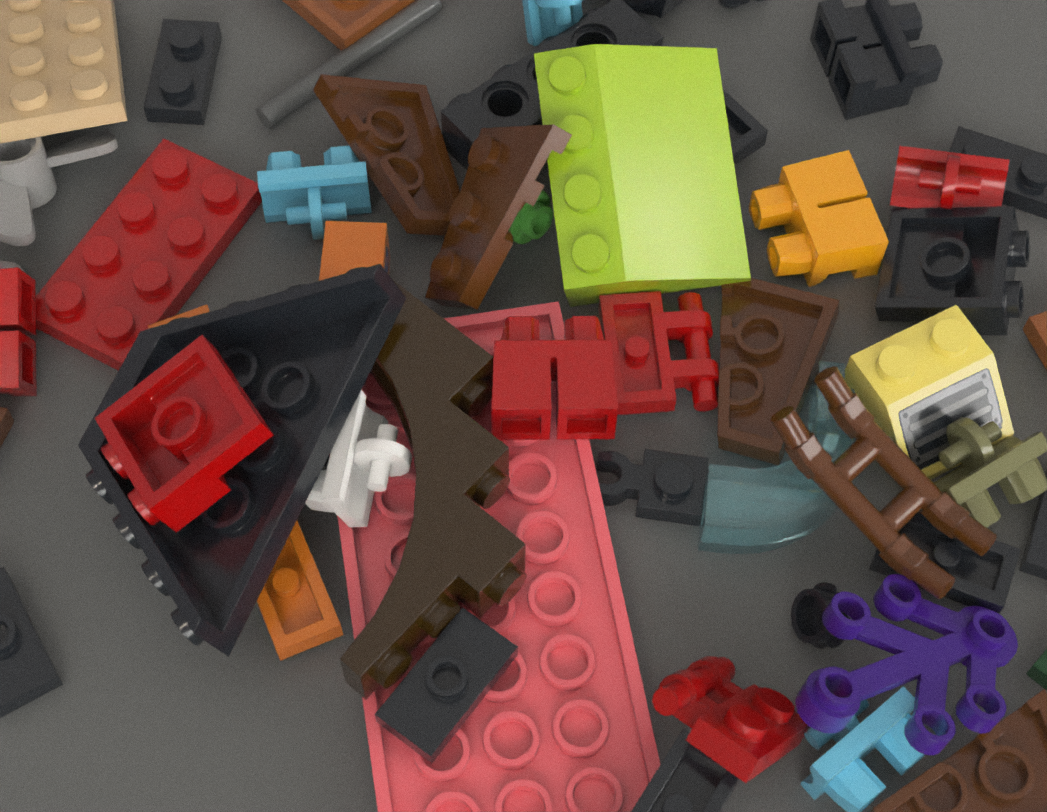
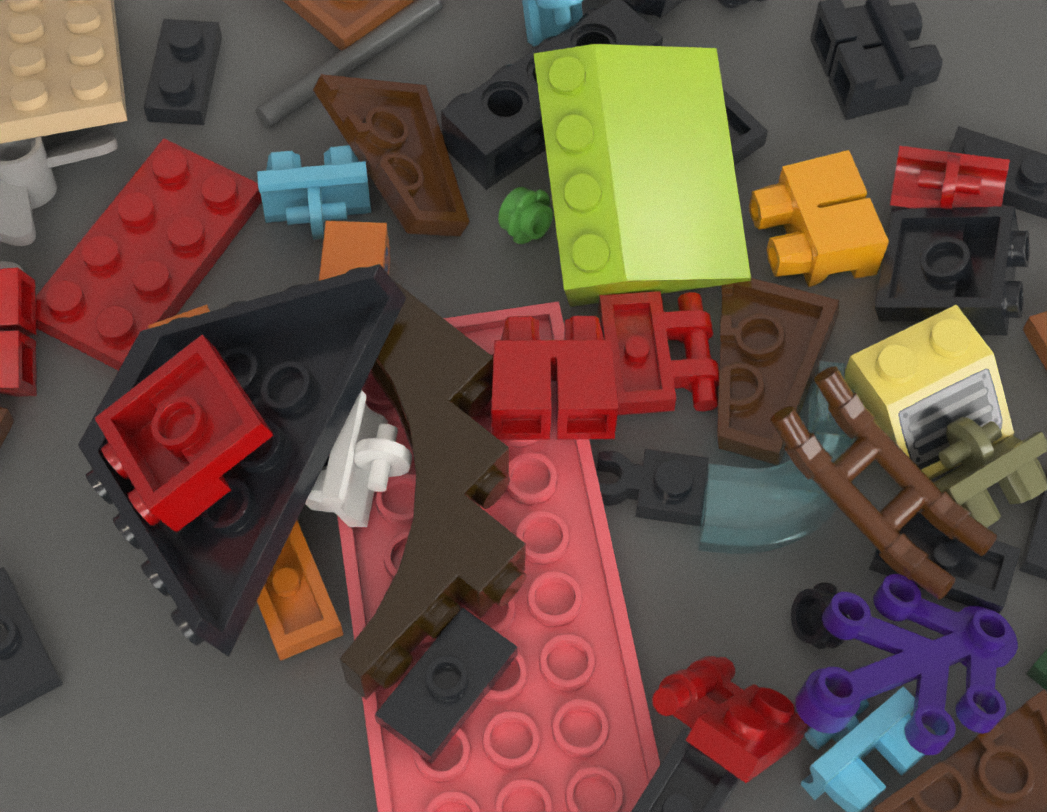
(493, 192): reddish brown wing -> none

